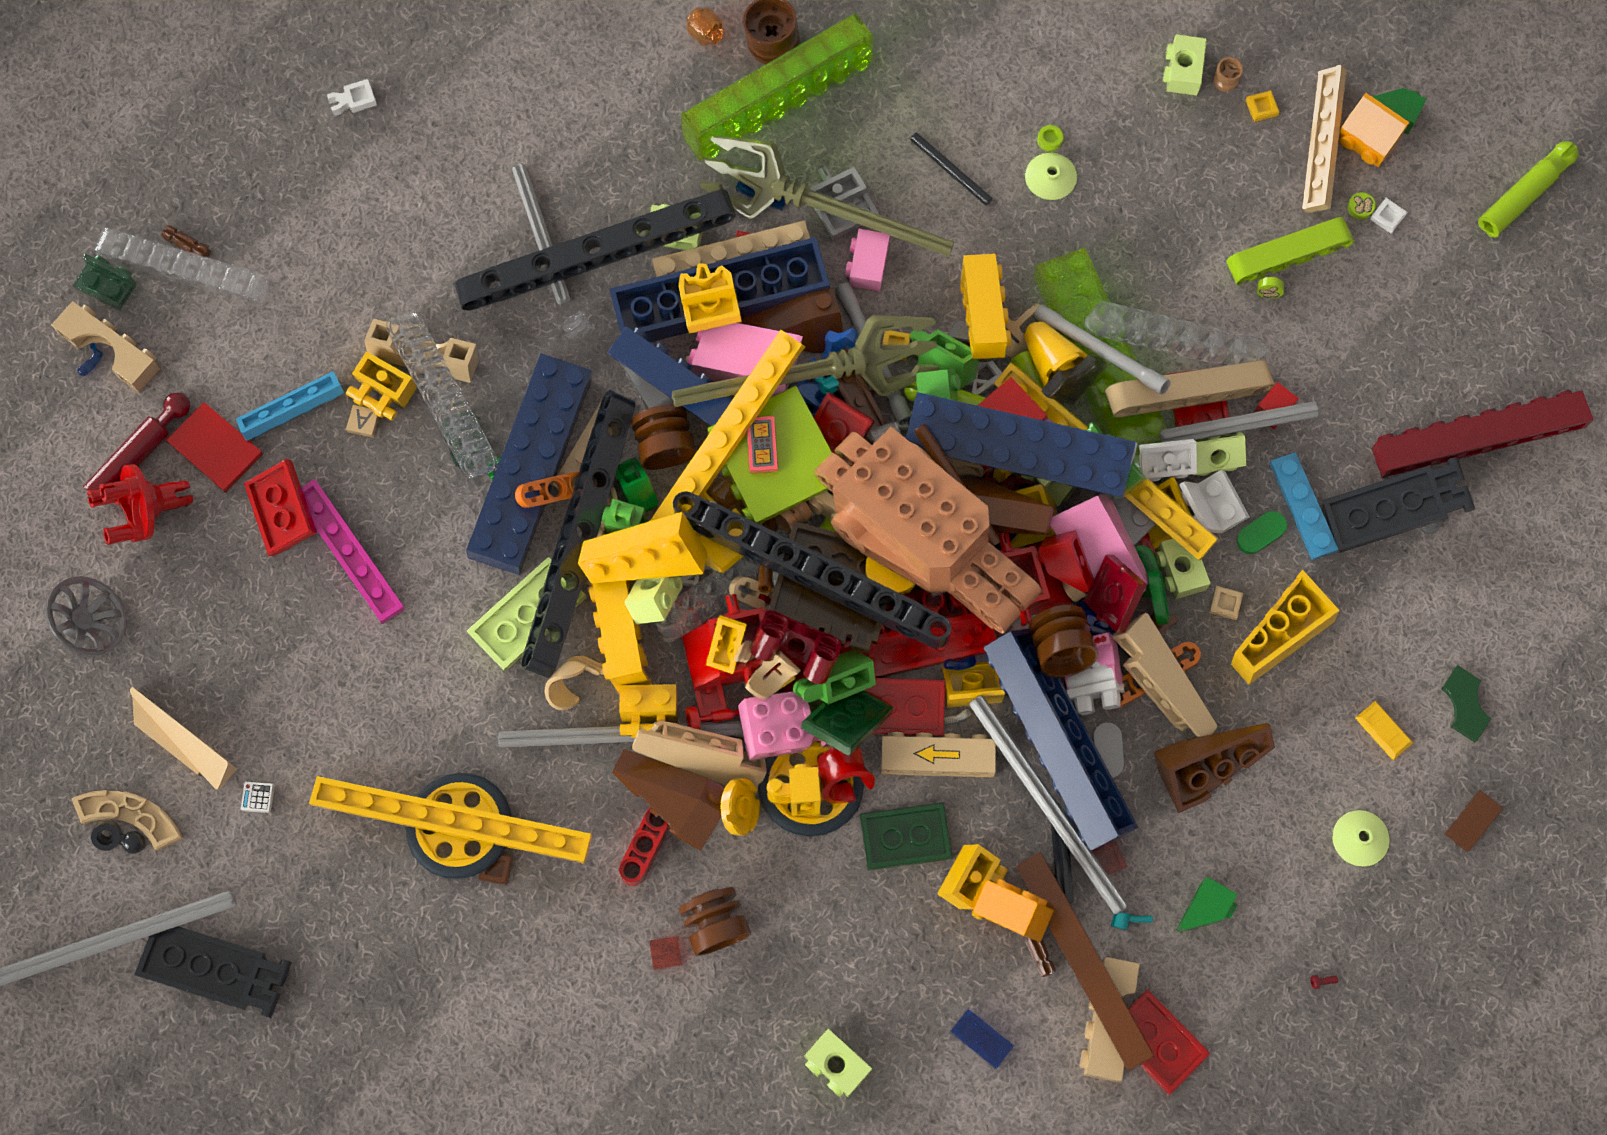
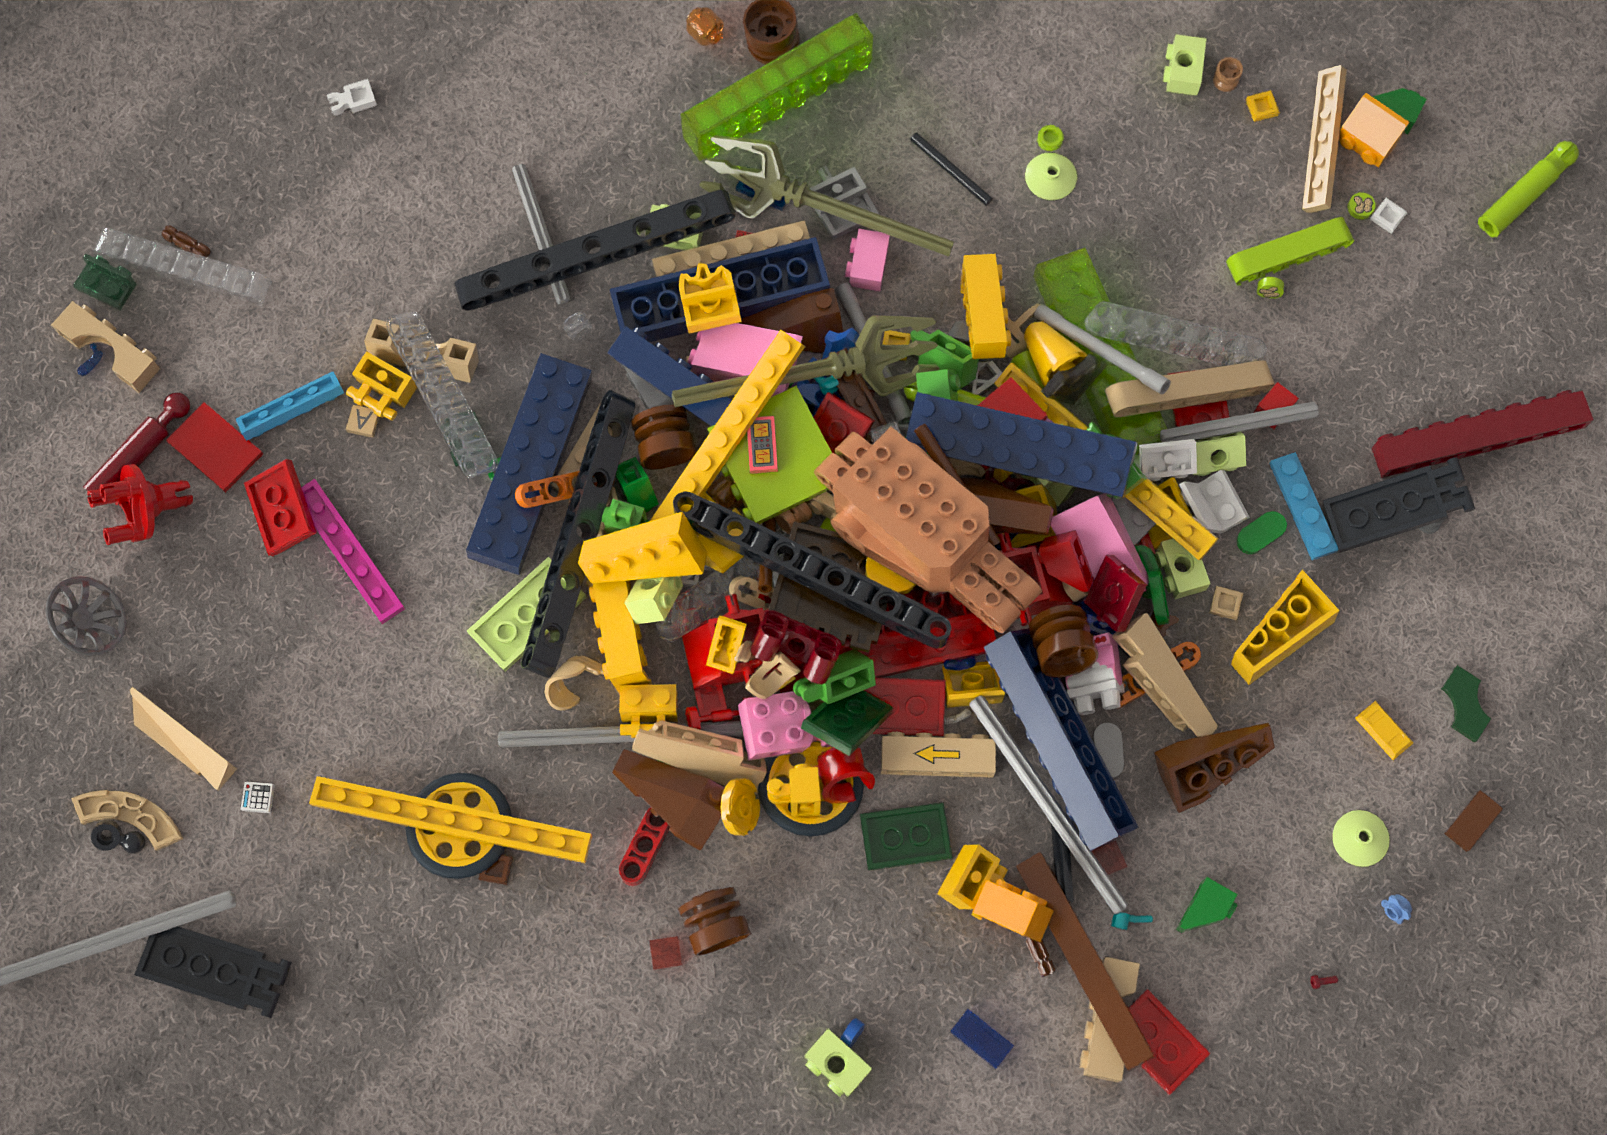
(852, 1032): none -> blue tile
(1397, 908): none -> medium blue plate

